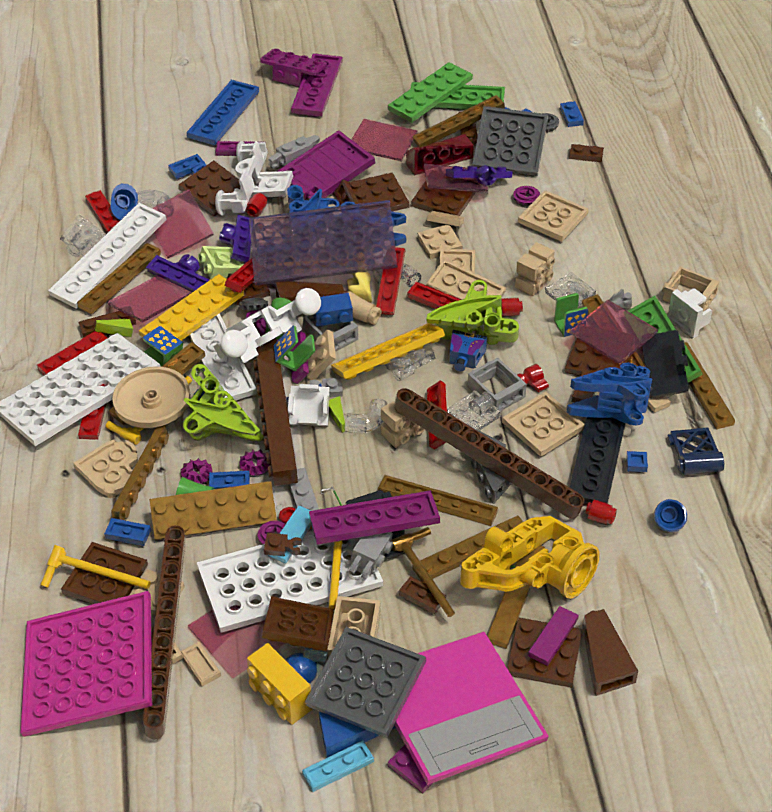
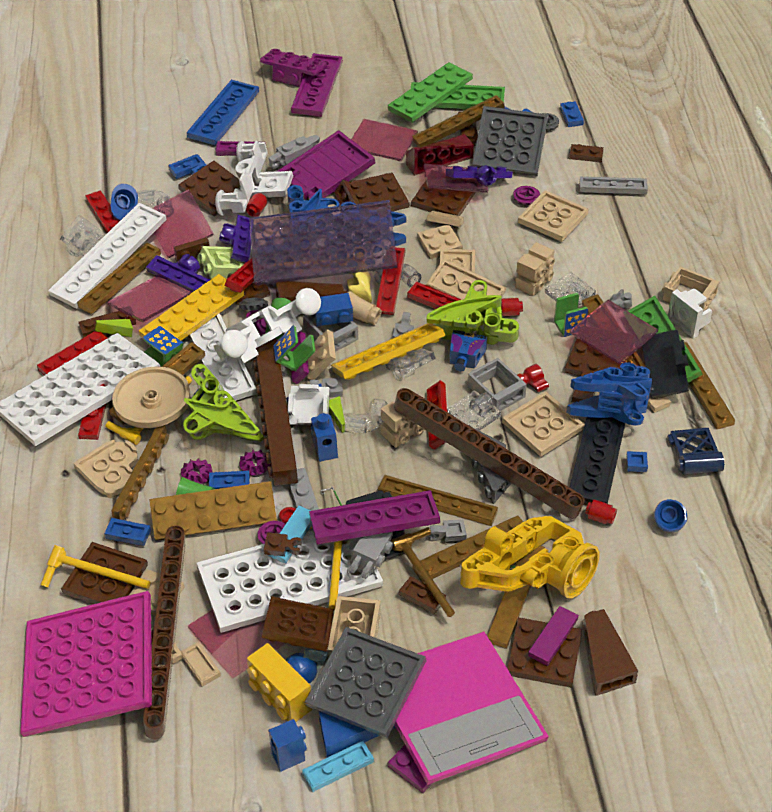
(192, 248): none -> reddish brown plate
(287, 744): none -> blue brick
(322, 429): none -> blue torso
(404, 326): none -> light grey plate
(452, 531): none -> light grey plate
(613, 185): none -> light grey plate

